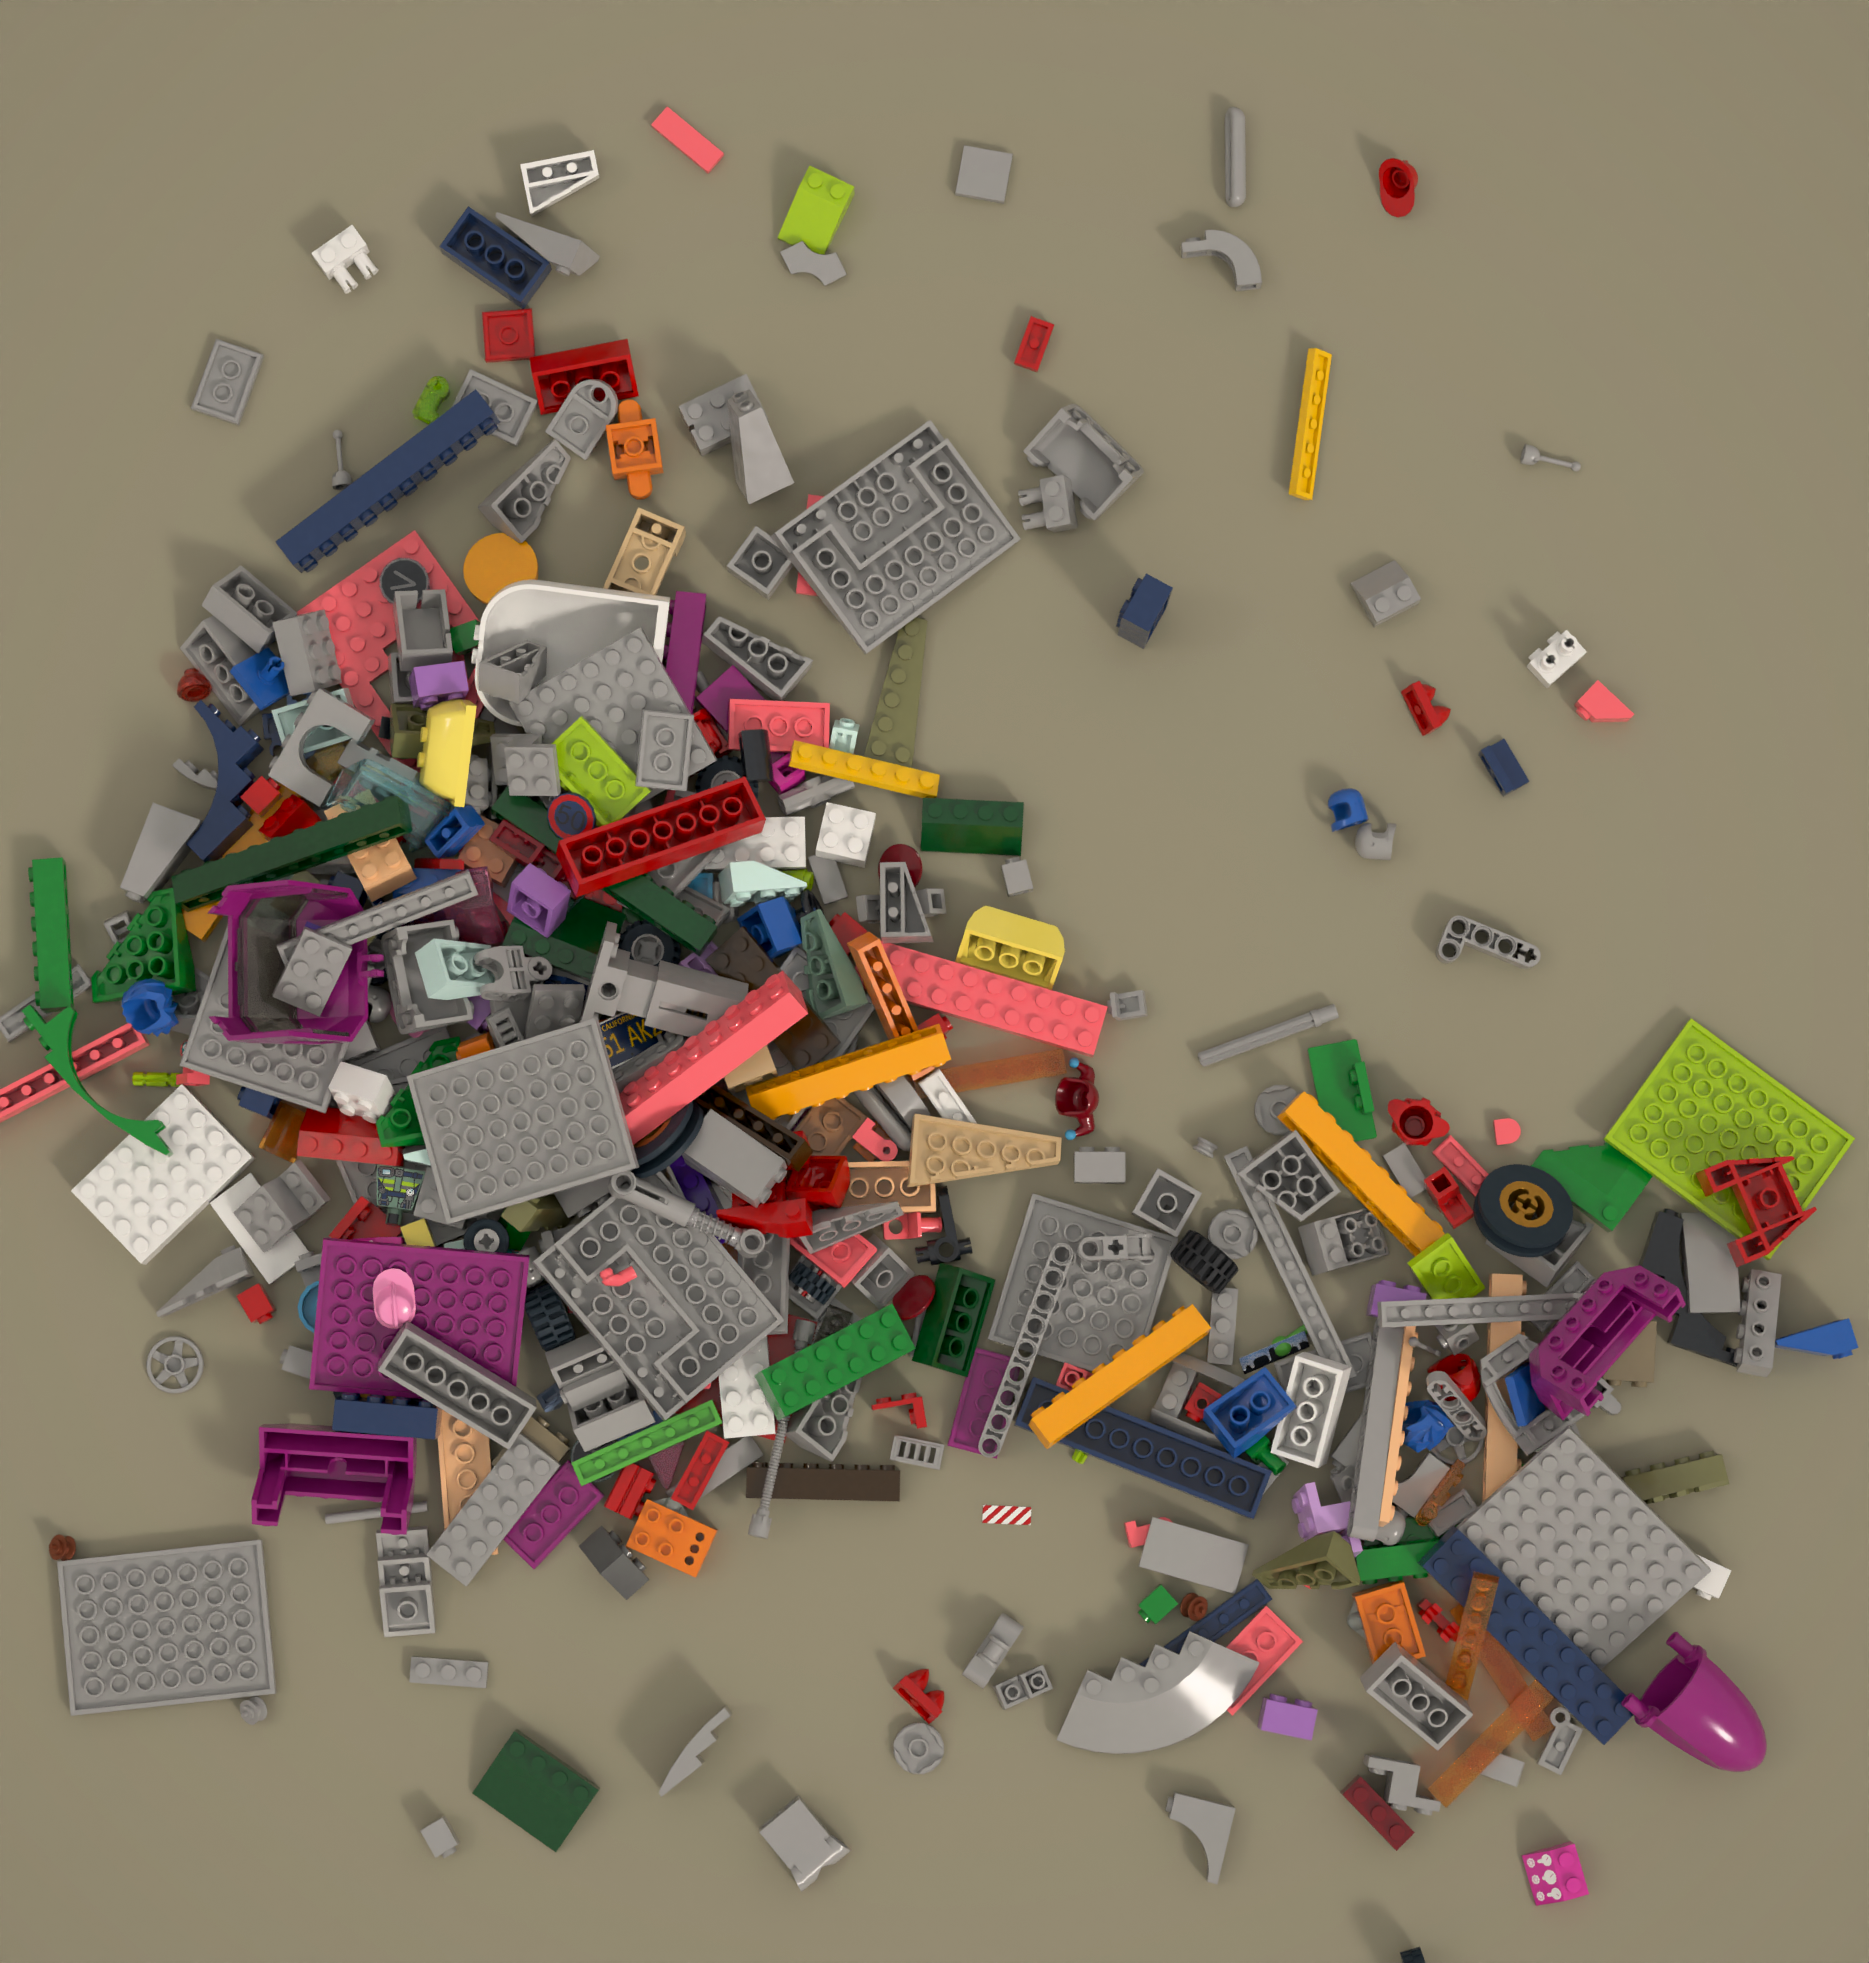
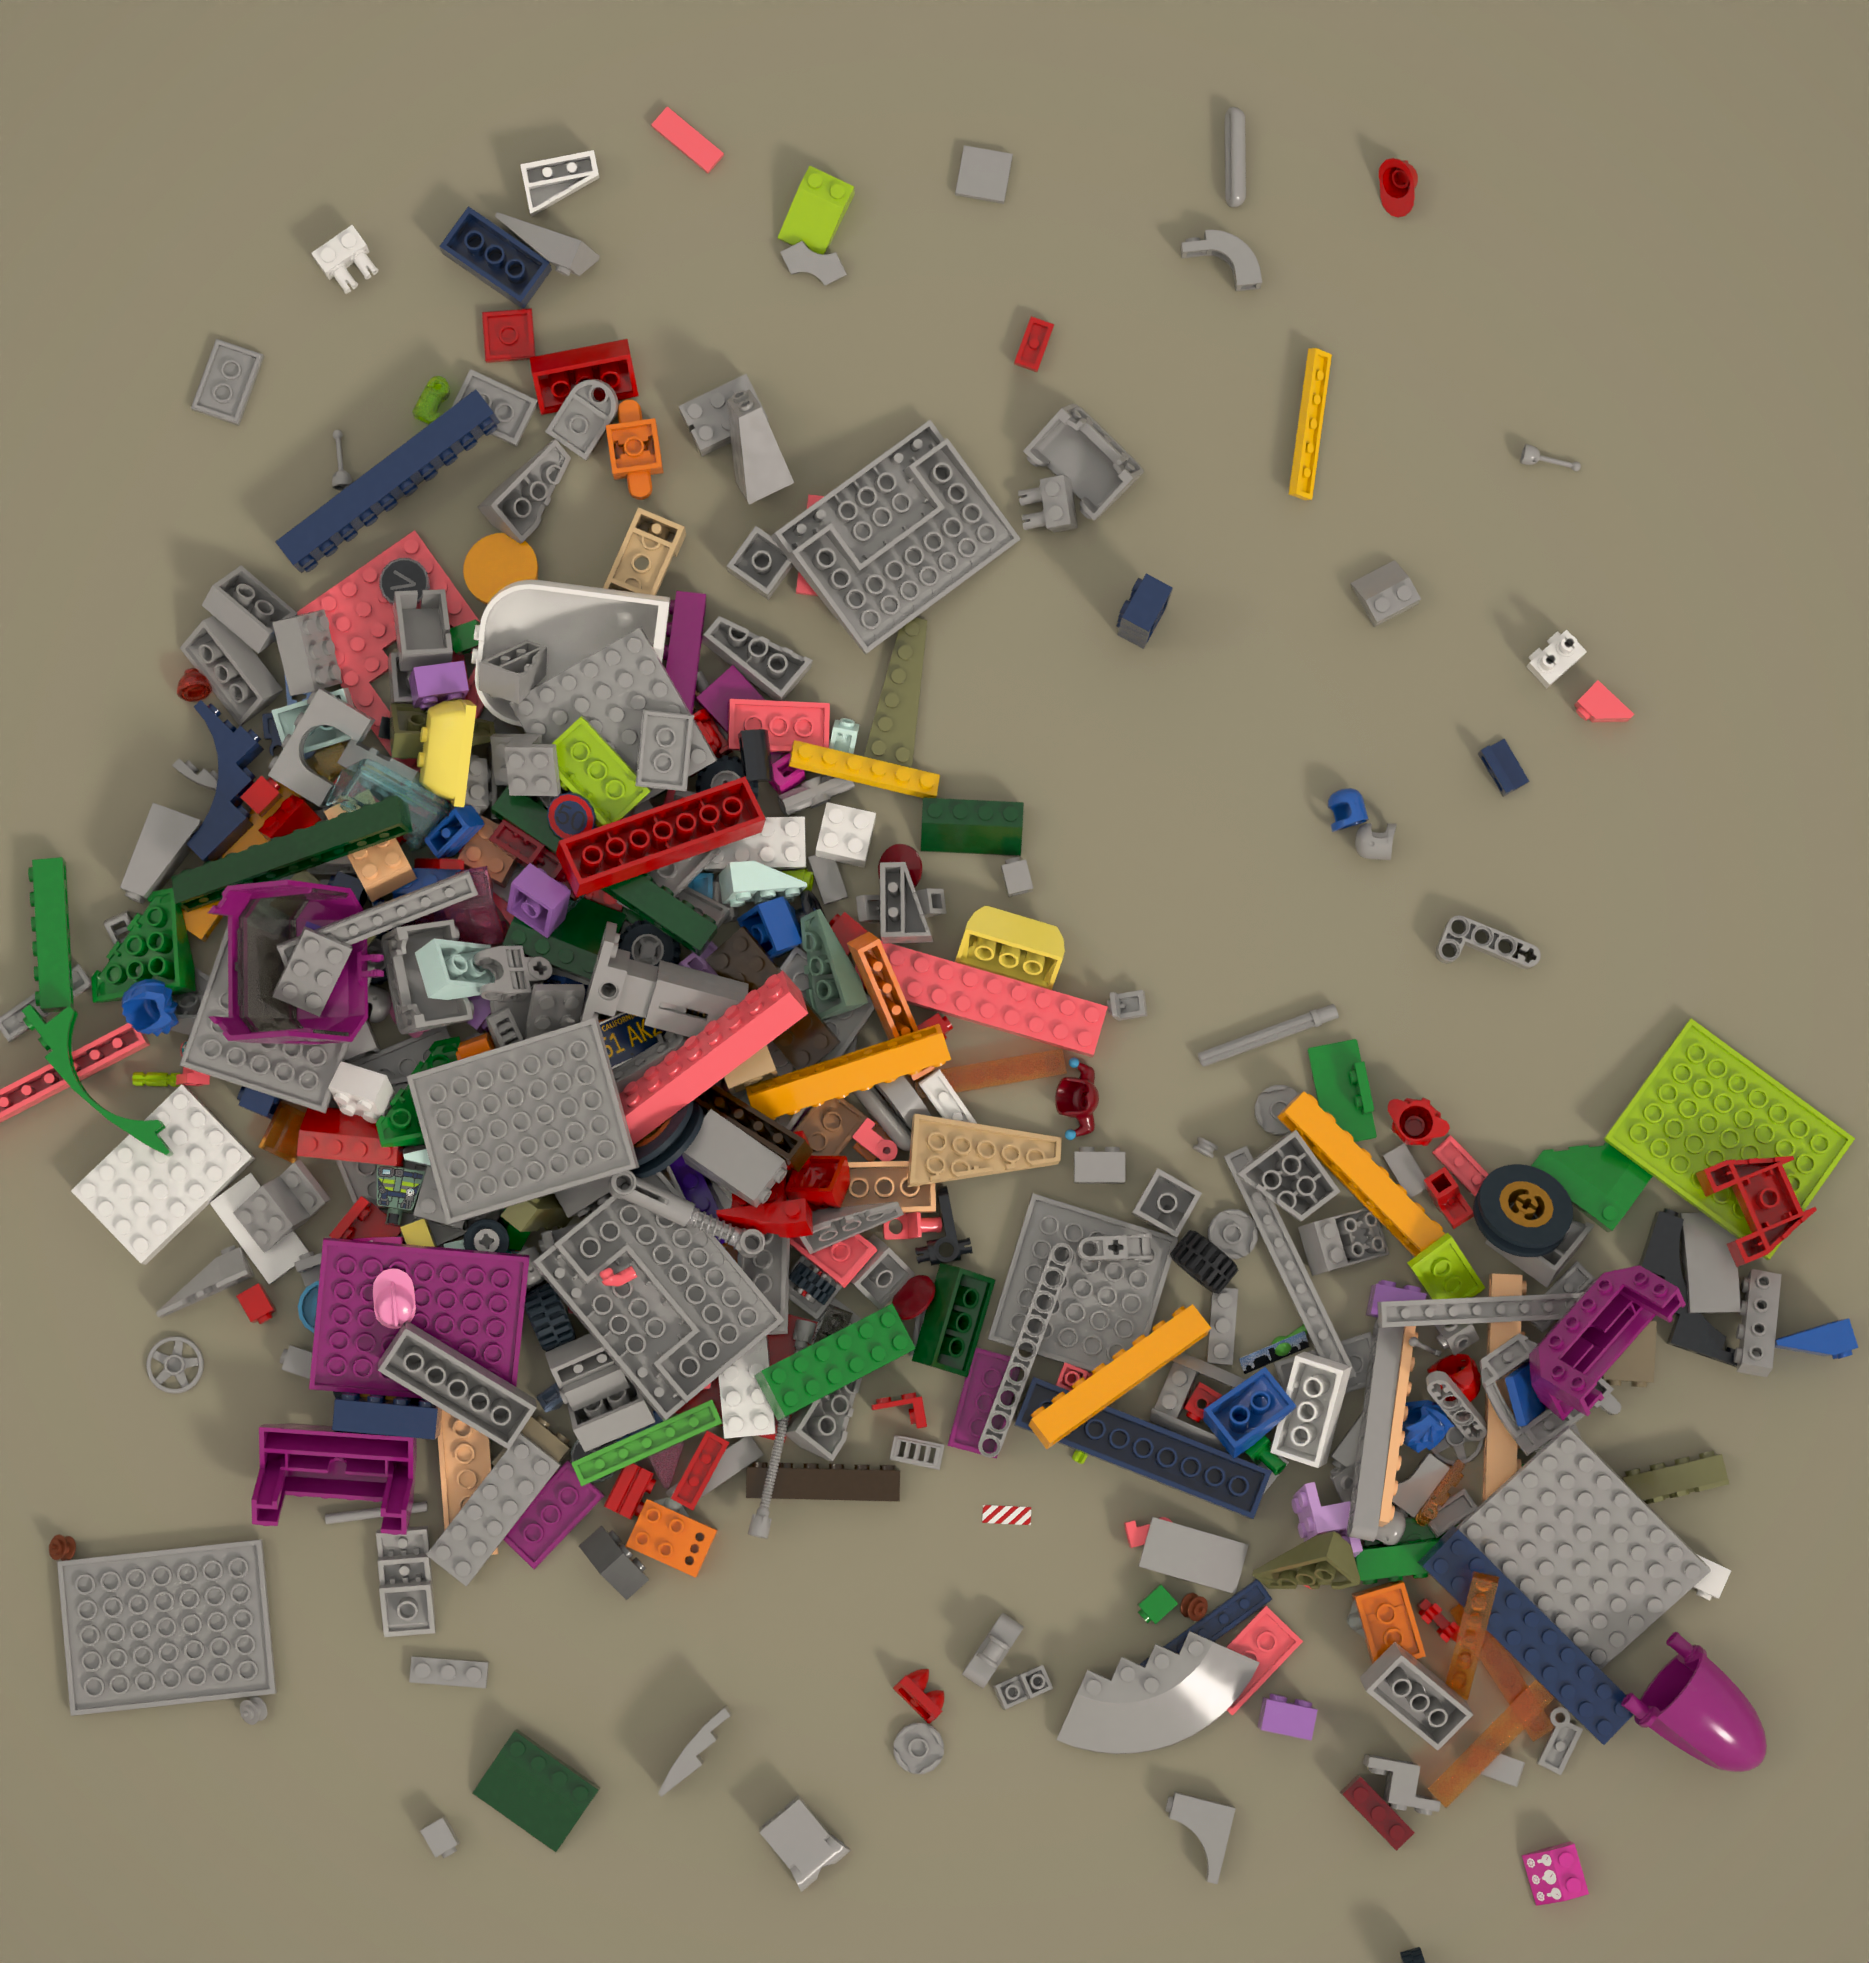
(262, 678): blue tile -> none
(1426, 716): red tile -> none
(1506, 1131): coral tile -> none

